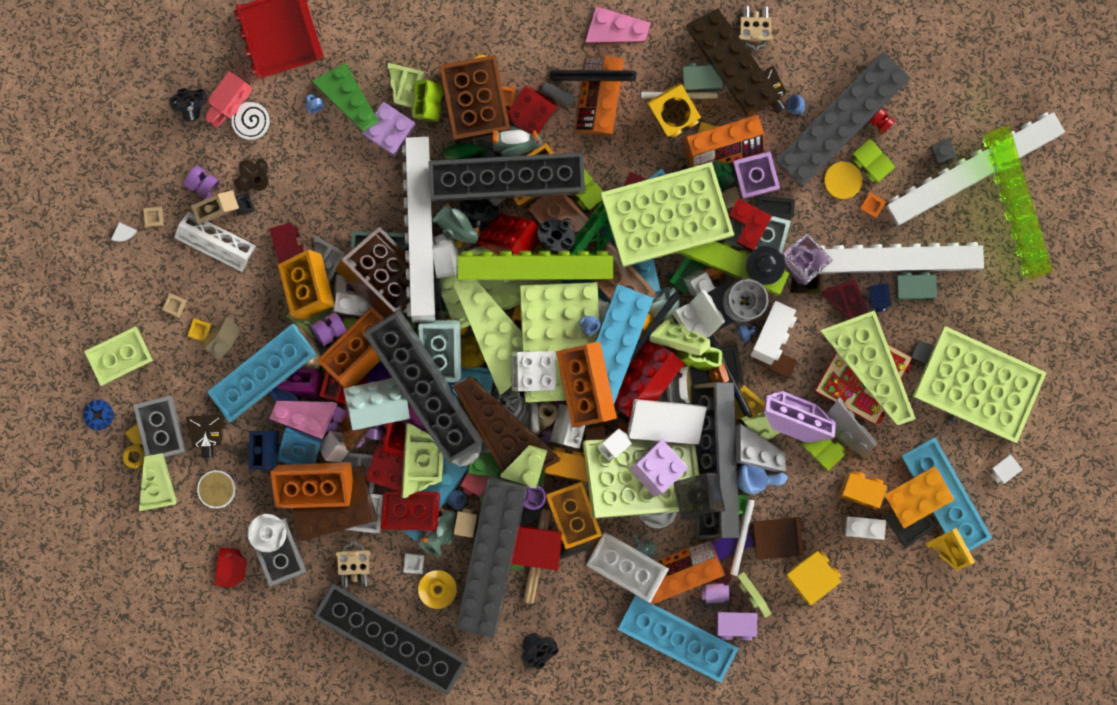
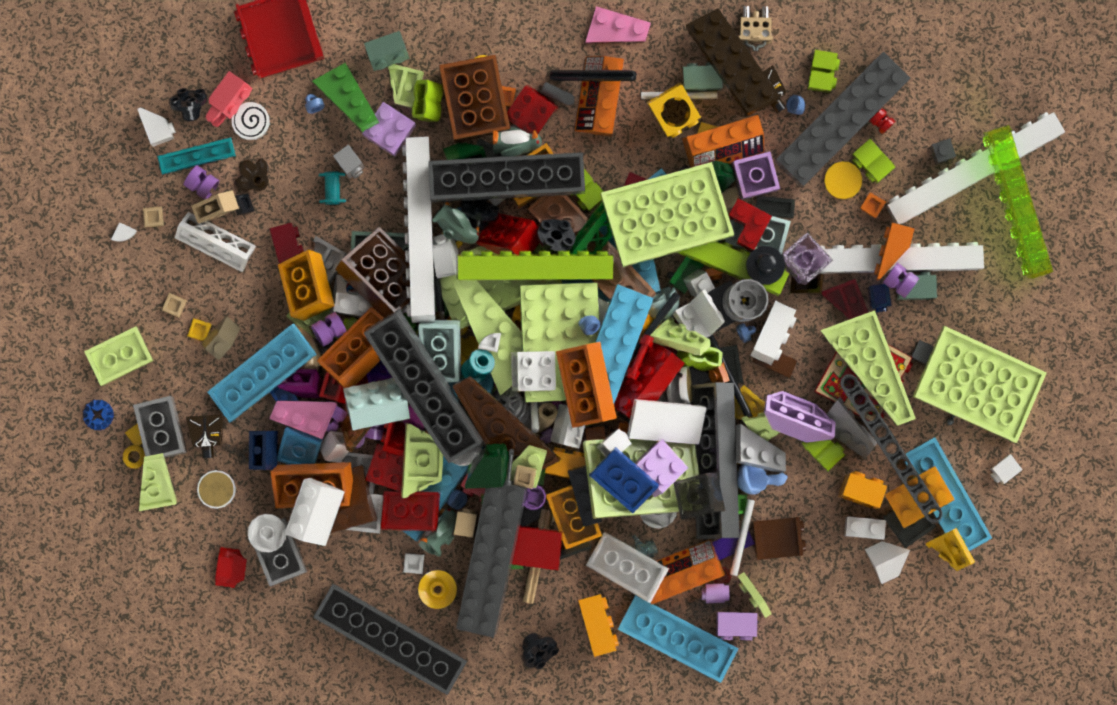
(156, 127): none -> white slope
(196, 156): none -> teal tile
(314, 512): none -> white slope
(332, 188): none -> teal hose
(349, 162): none -> light grey brick
(353, 557): tan piece -> none
(386, 51): none -> sand green brick
(478, 365): none -> teal hose
(489, 467): none -> dark green slope
(490, 342): none -> white tile
(508, 482): none -> dark grey hinge
(524, 476): none -> tan tile
(581, 491): none -> black plate
(598, 625): none -> light orange brick
(624, 480): none -> blue tile
(632, 372): none -> red bar
(813, 577): yellow brick -> none
(822, 71): none -> lime piece
(887, 560): none -> white slope
(889, 439): none -> dark grey beam
(897, 243): none -> orange slope
(902, 287): none -> medium lavender wheel

